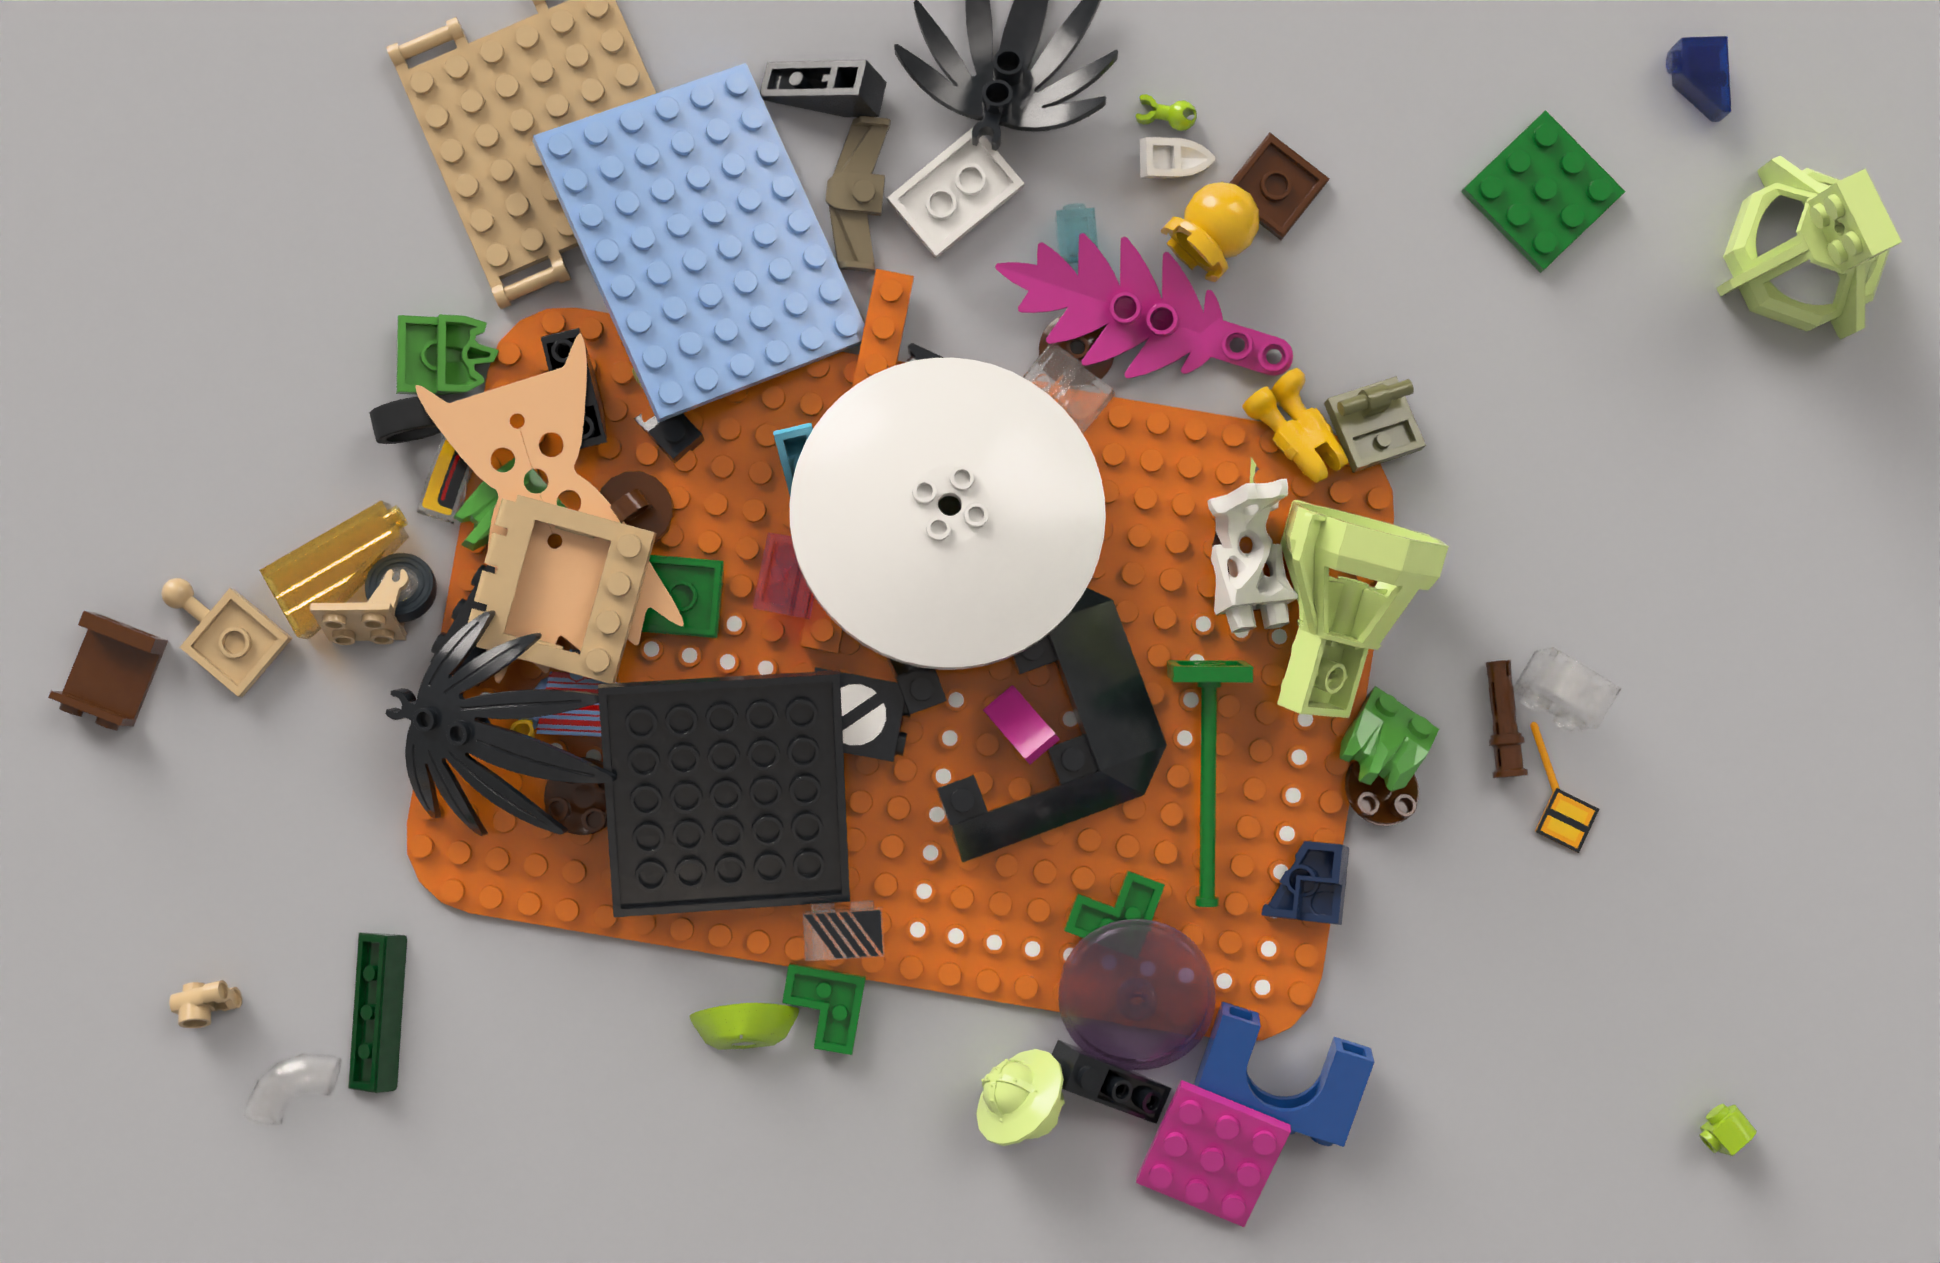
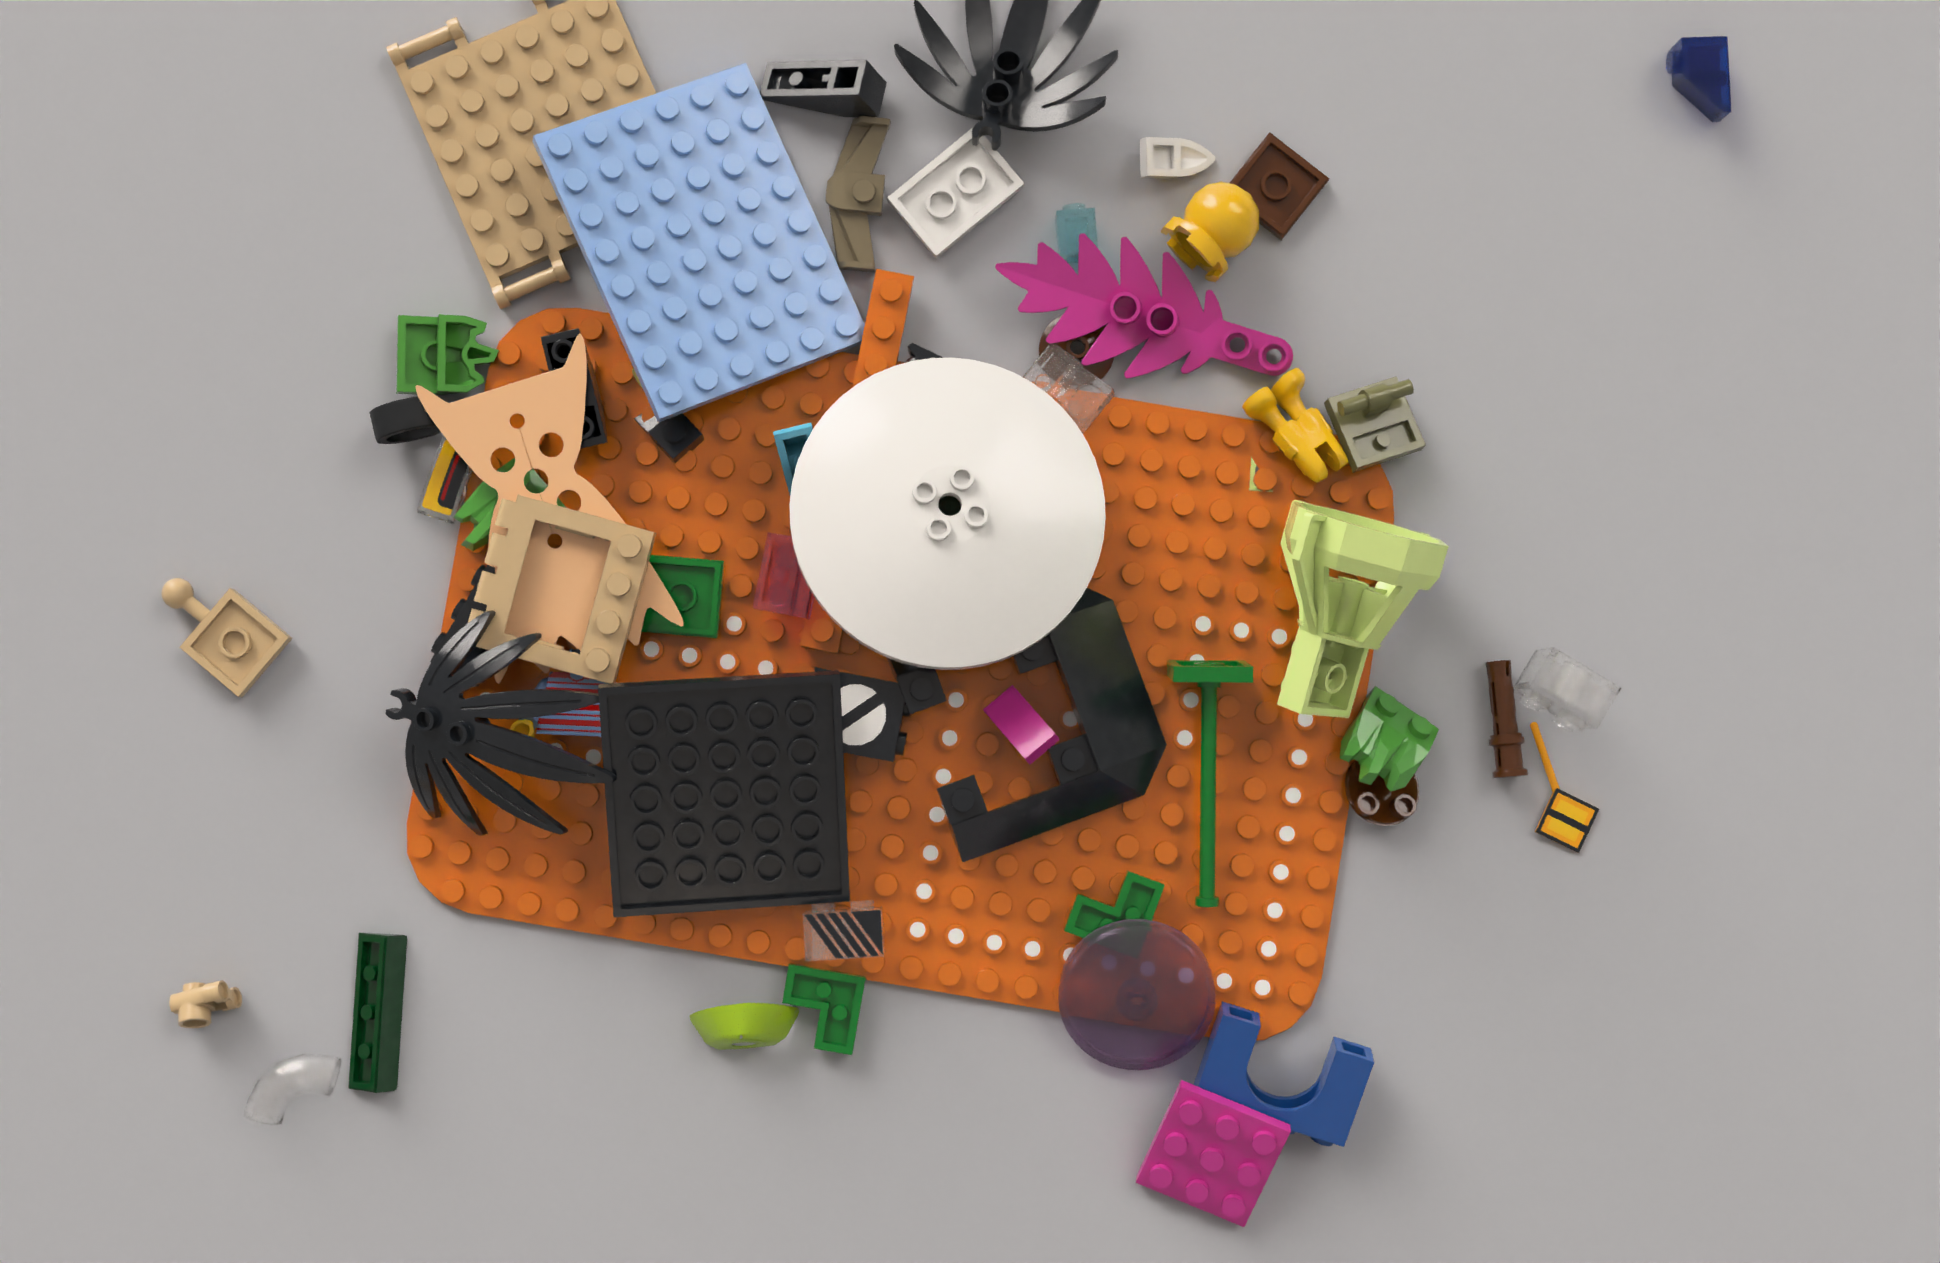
(111, 671): reddish brown panel -> none
(333, 564): clear yellow slope -> none
(396, 592): plate -> none
(577, 805): reddish brown dish -> none
(640, 501): reddish brown tile -> none
(1021, 1098): yellowish green helmet -> none
(1110, 1083): black slope -> none
(1174, 114): lime arm -> none
(1239, 575): white hips -> none
(1313, 885): dark blue slope -> none
(1543, 191): green plate -> none
(1726, 1130): lime plate -> none
(1839, 230): yellowish green plate -> none

